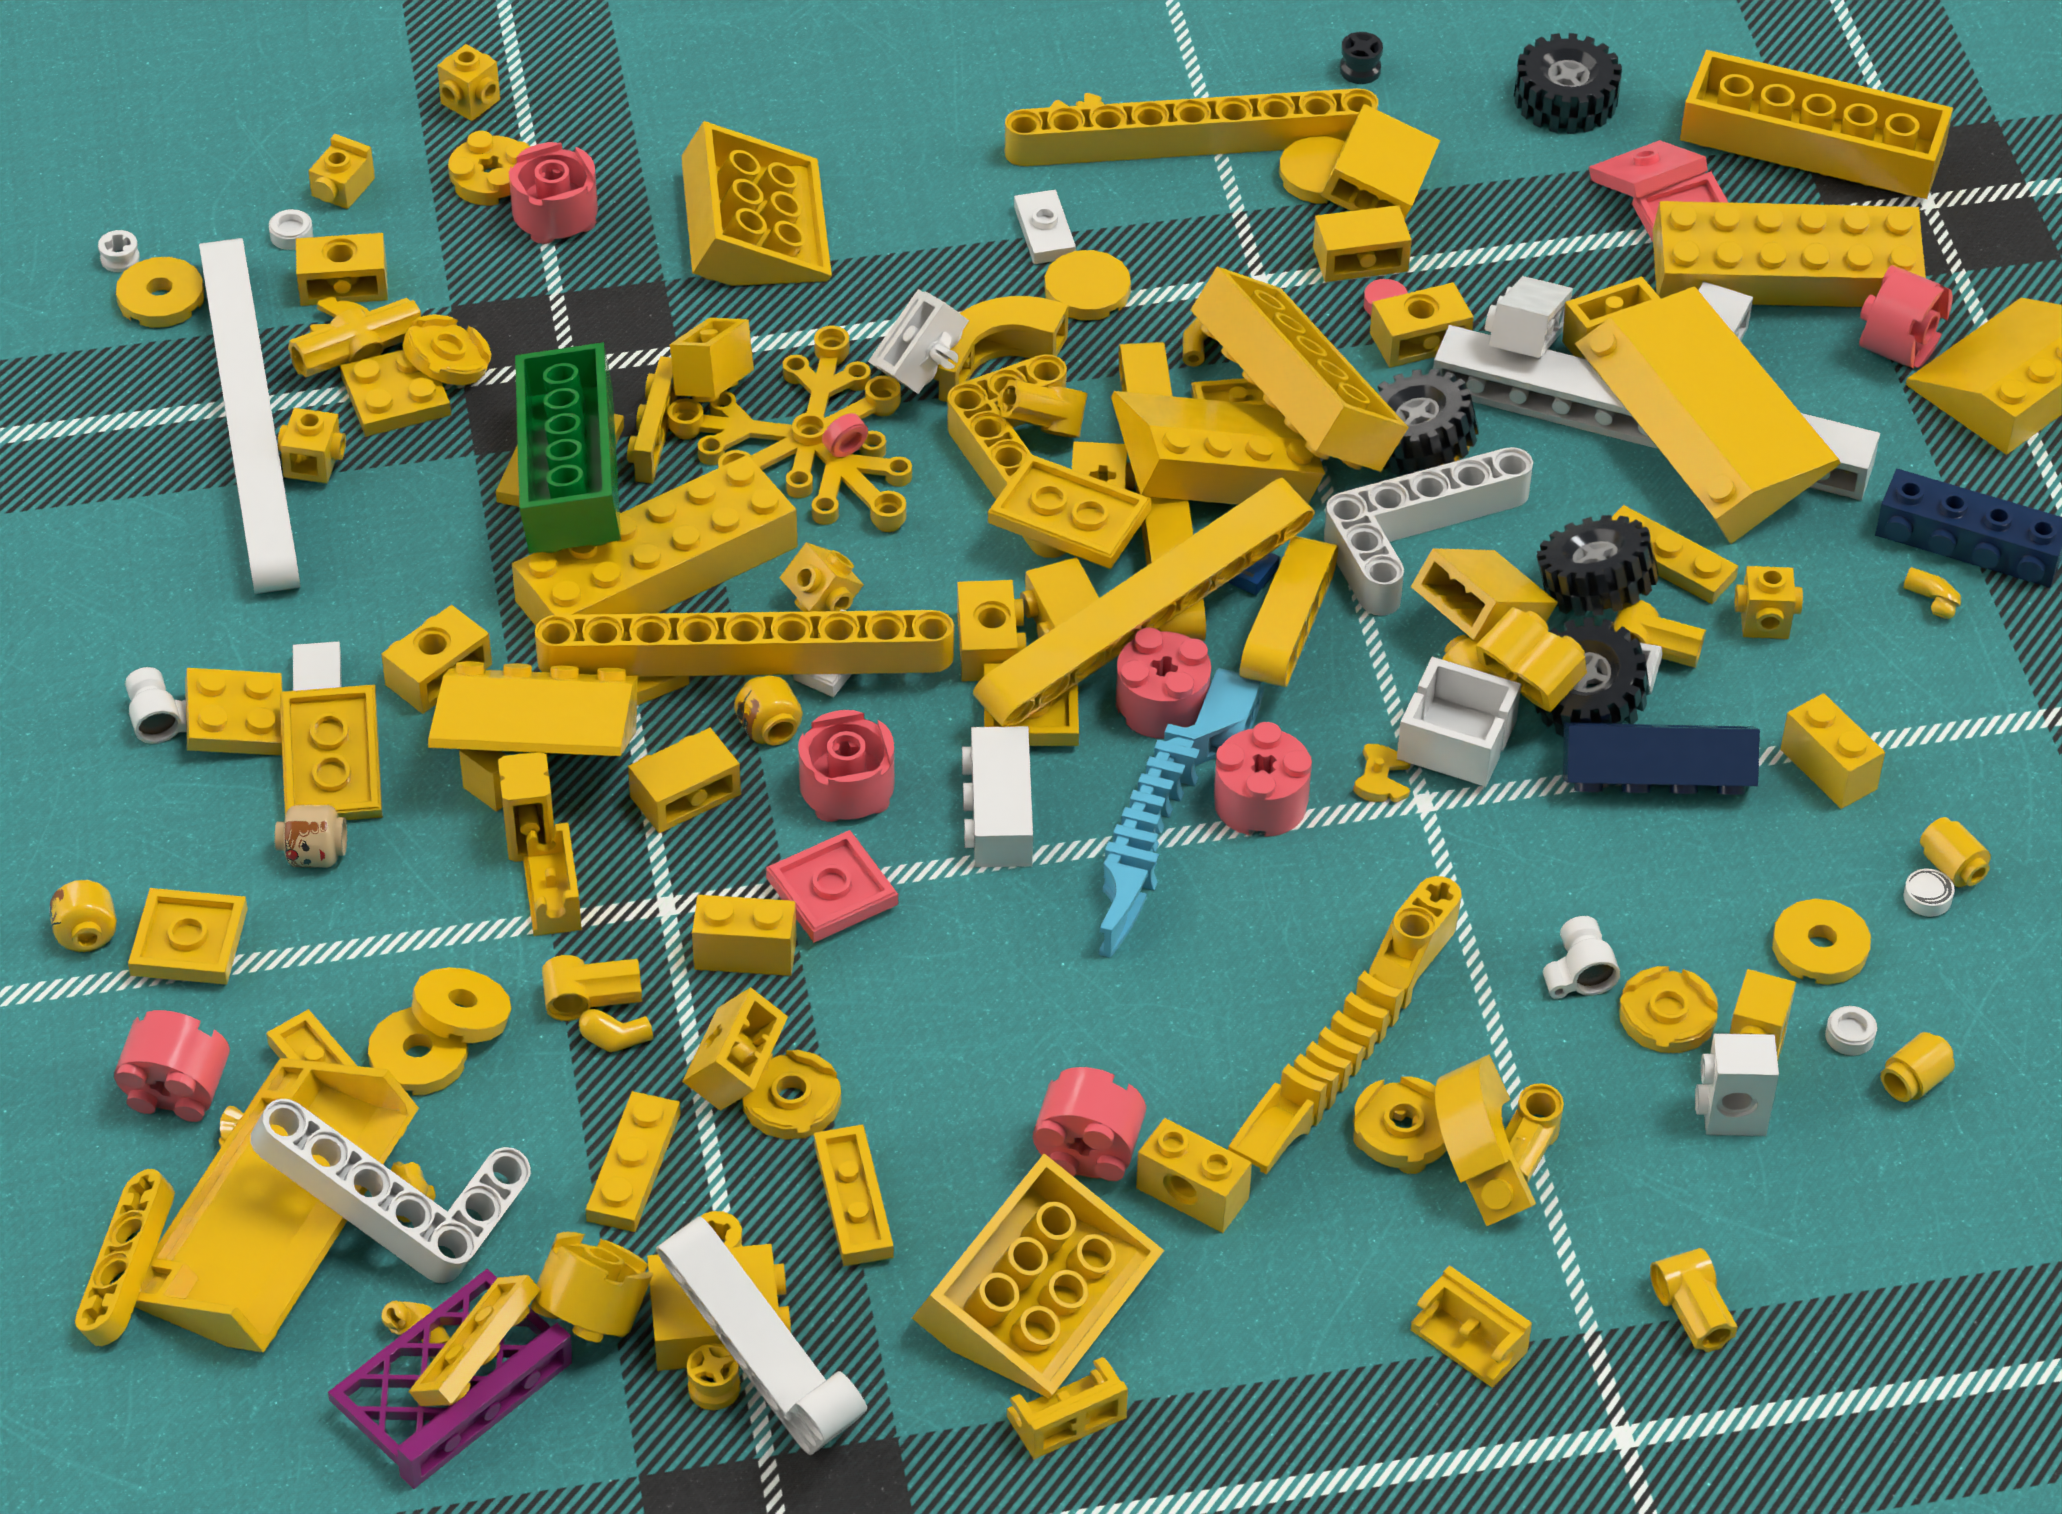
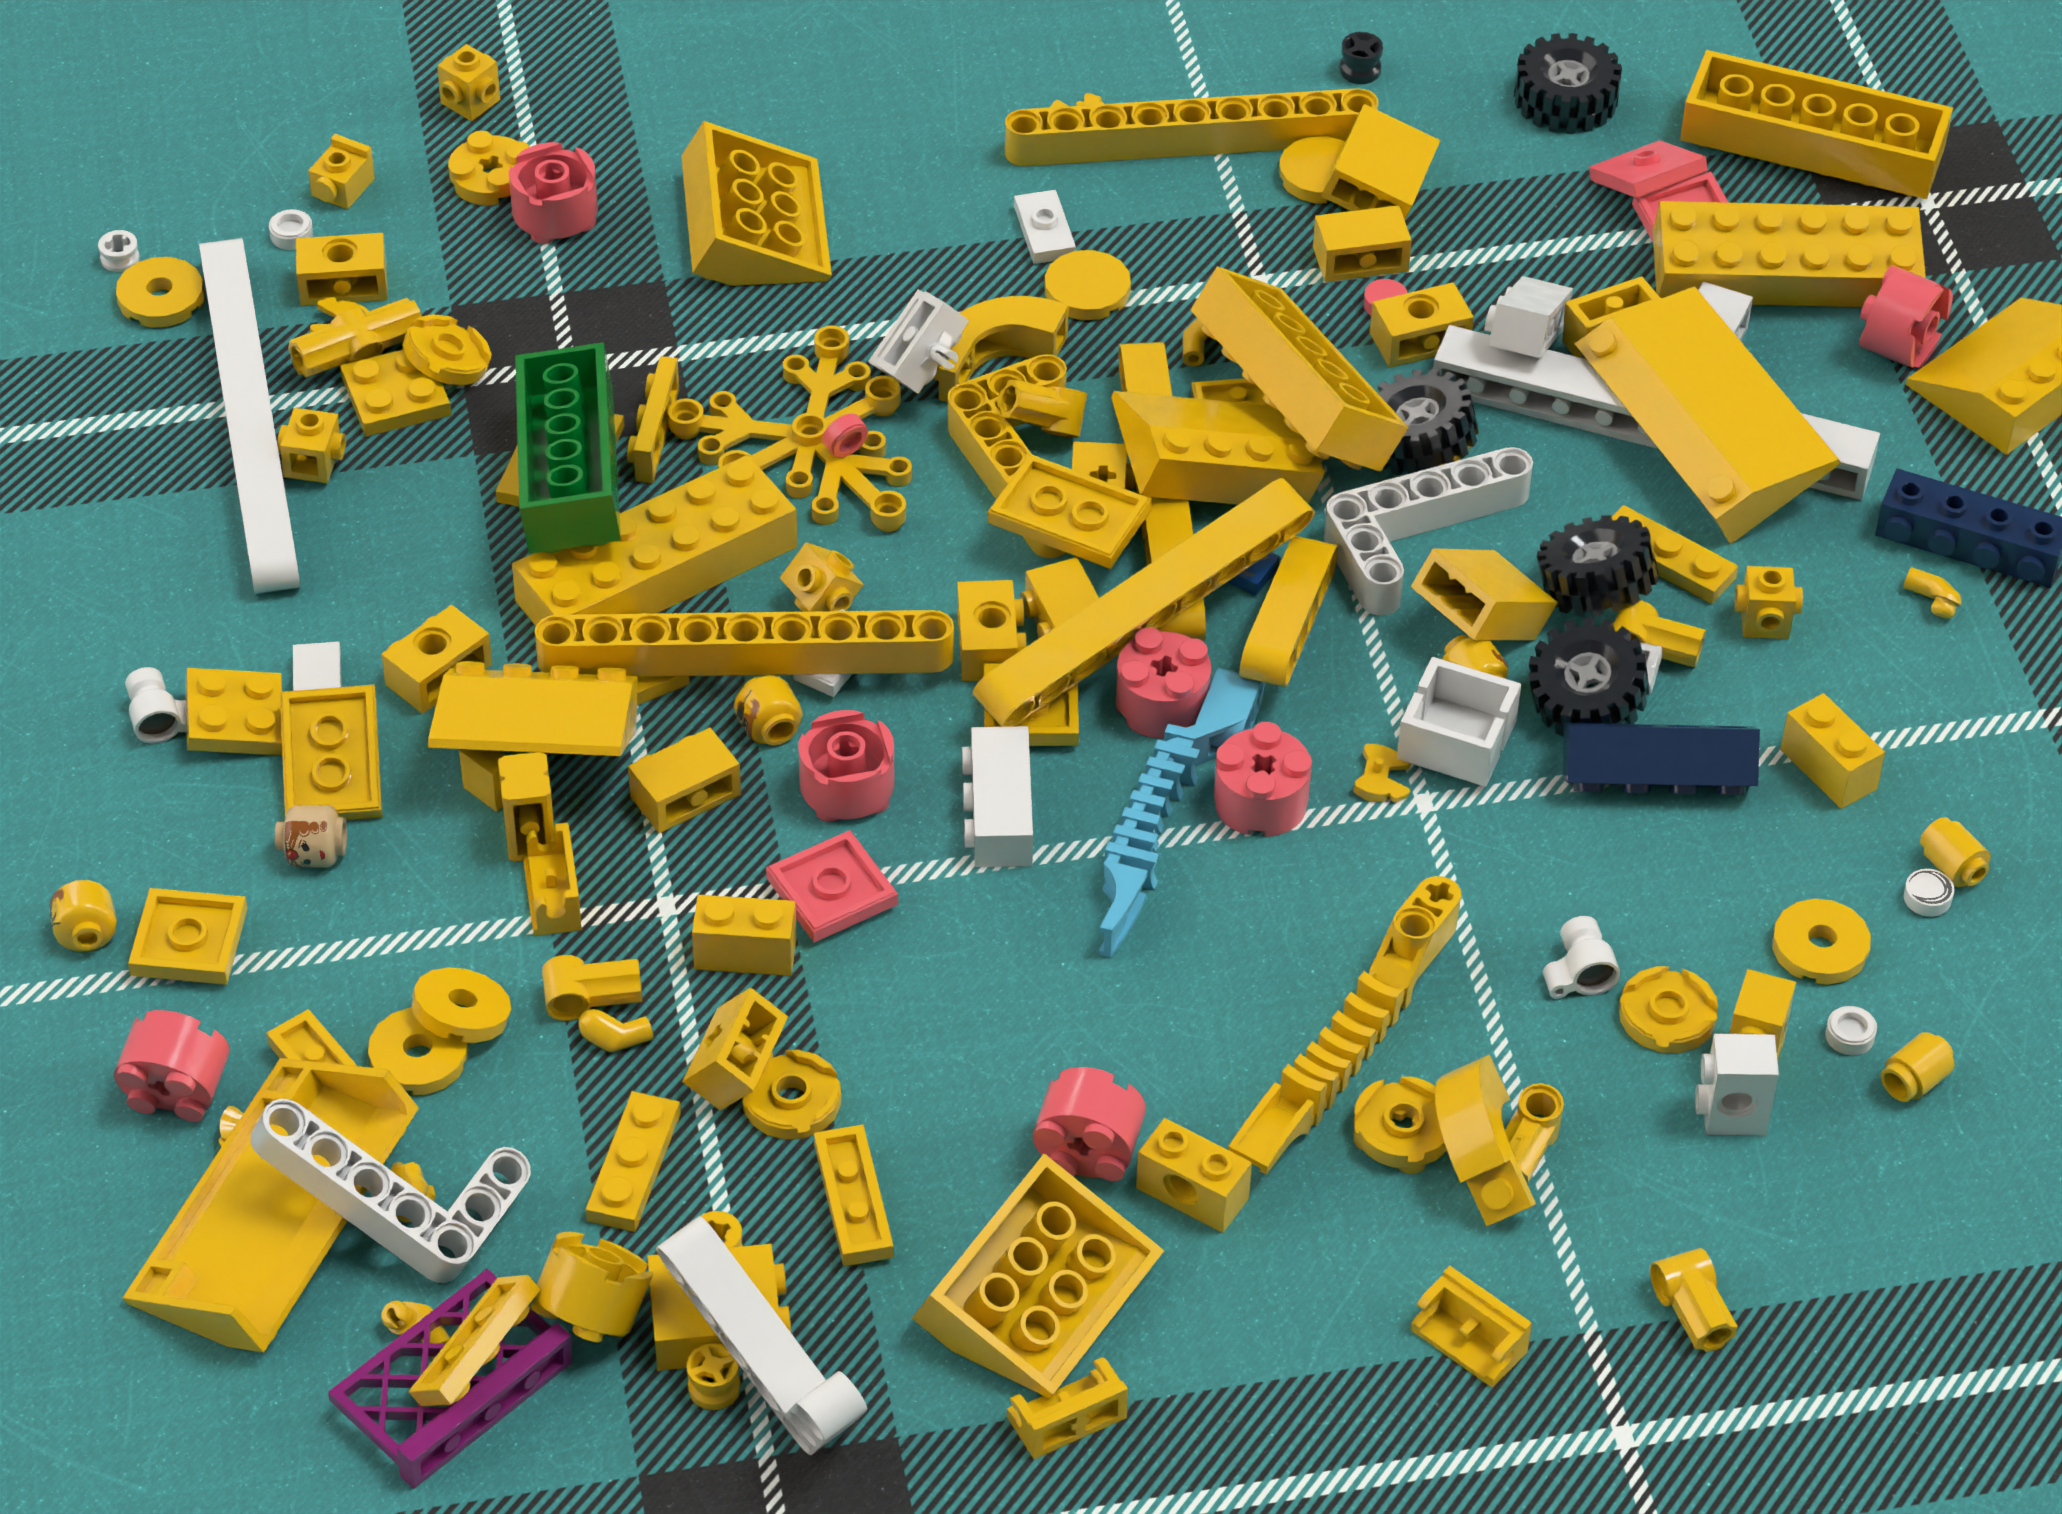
(109, 1306): yellow beam -> none
(711, 358): yellow brick -> none
(1528, 654): yellow brick -> none

